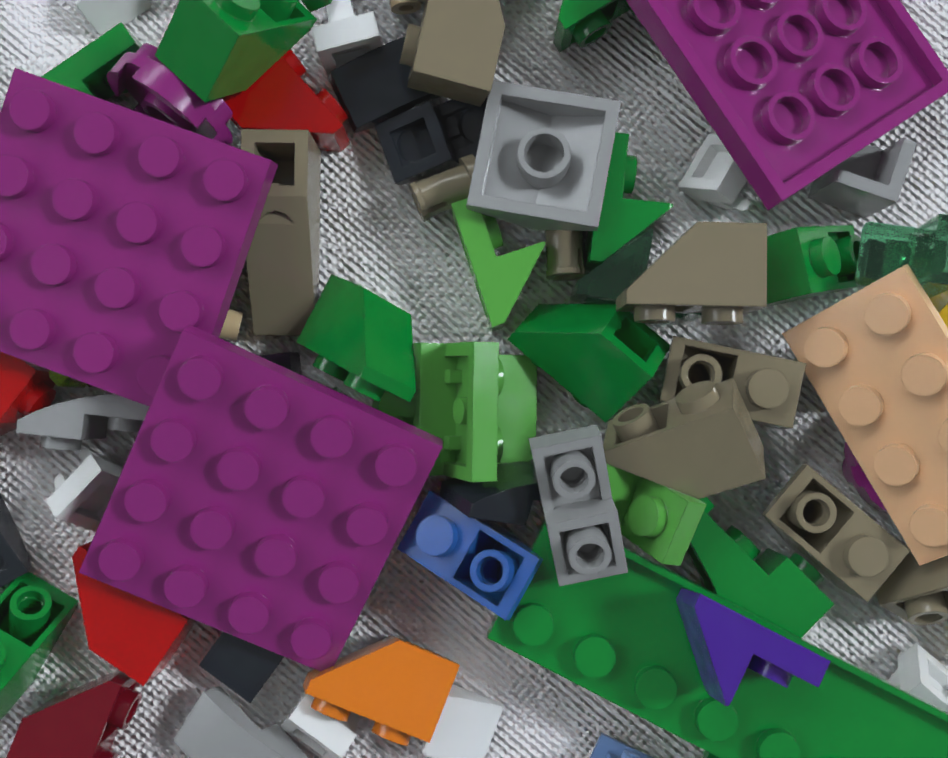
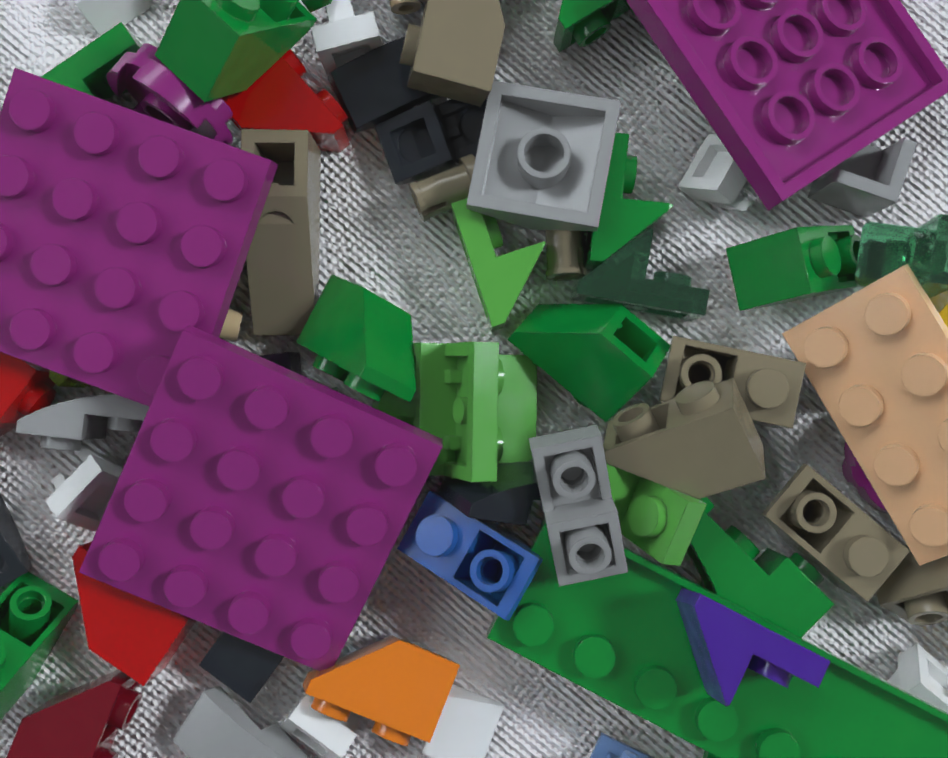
(706, 271): dark tan slope -> none

